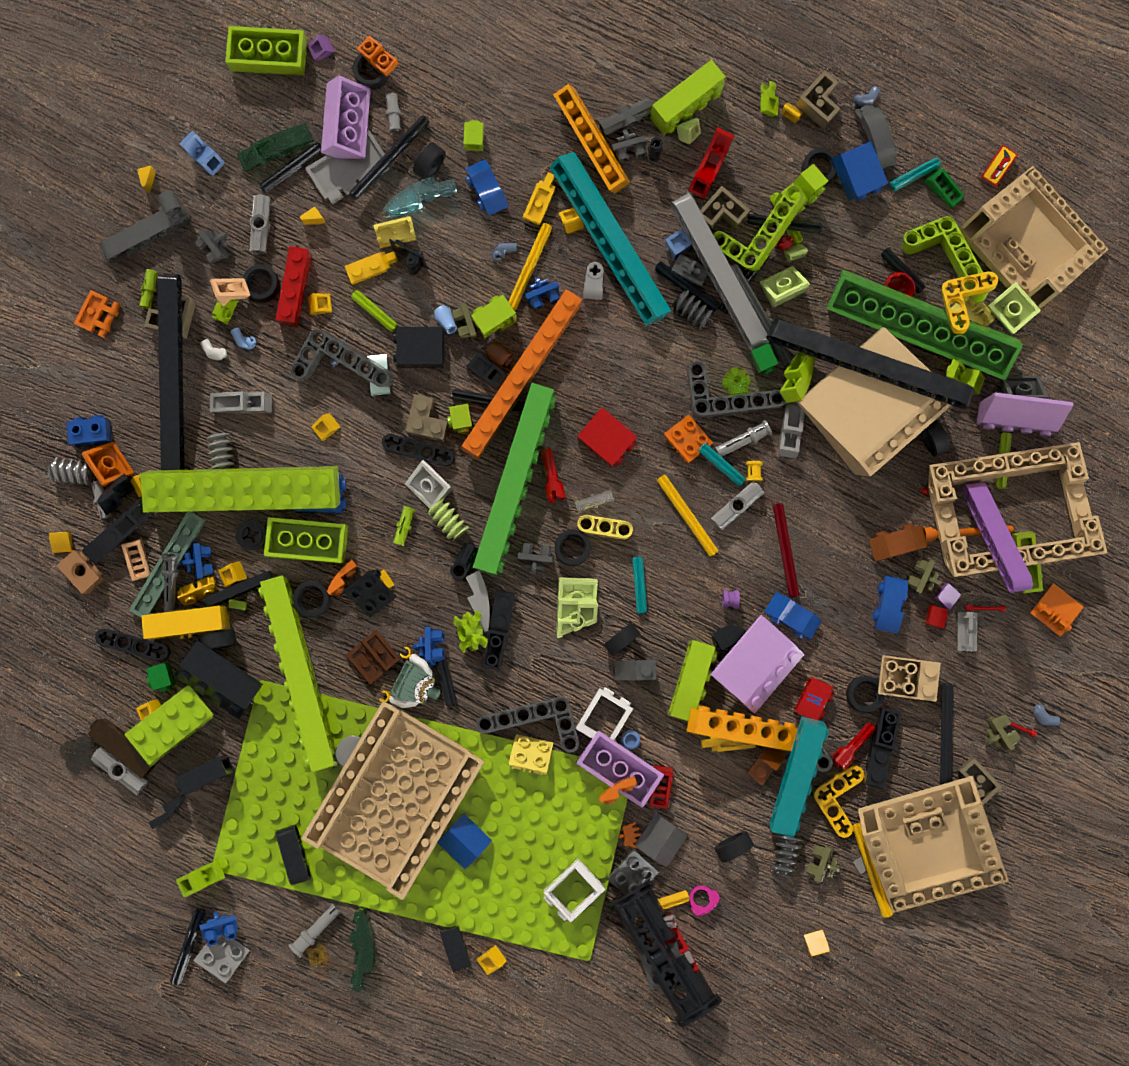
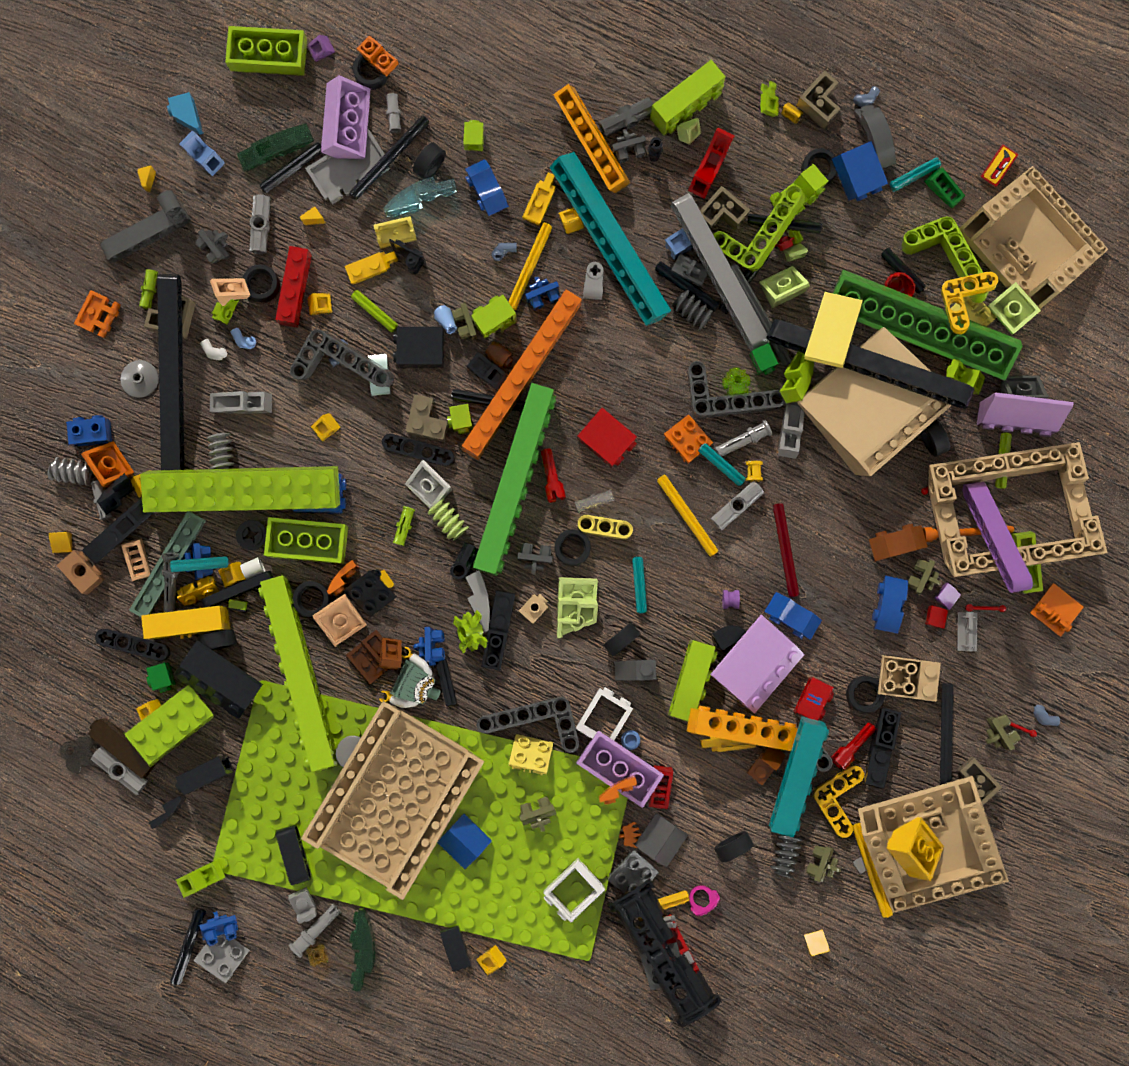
(147, 383): none -> light grey dish
(185, 112): none -> dark azure slope
(198, 564): none -> teal axle
(252, 568): none -> white beam
(303, 905): none -> light grey bracket
(339, 620): none -> light nougat tile
(390, 654): none -> dark orange slope
(529, 816): none -> olive hips
(532, 615): none -> tan brick
(833, 329): none -> light yellow tile
(916, 849): none -> yellow slope

